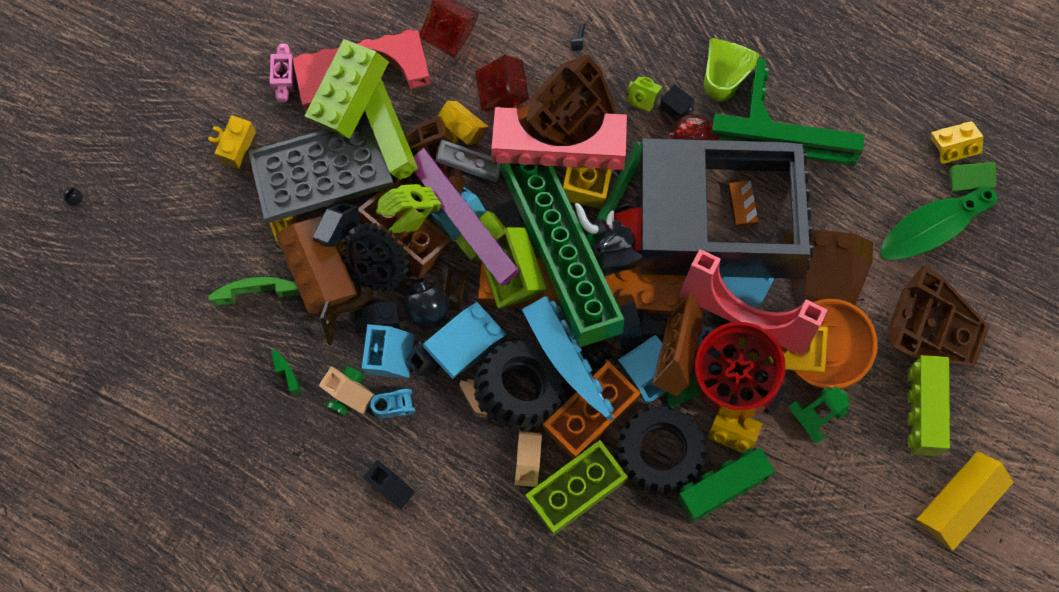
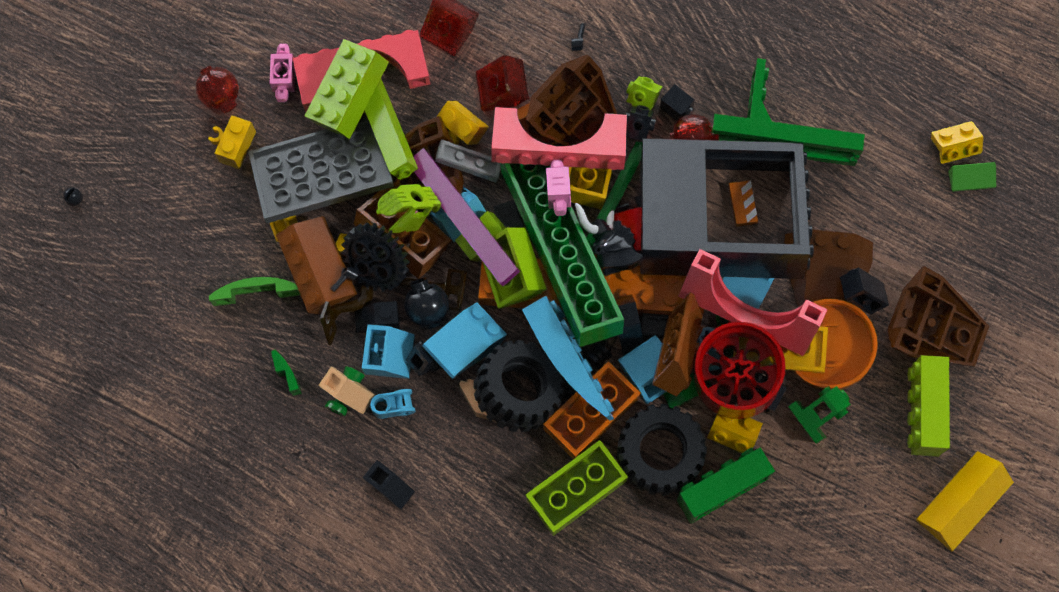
(217, 88): none -> clear red brick
(336, 224): black slope -> none
(347, 273): none -> black hand
(528, 459): light nougat slope -> none
(558, 187): none -> bright pink piece
(639, 122): none -> black brick
(727, 68): lime hair -> none
(864, 291): none -> black brick
(935, 224): green plant -> none

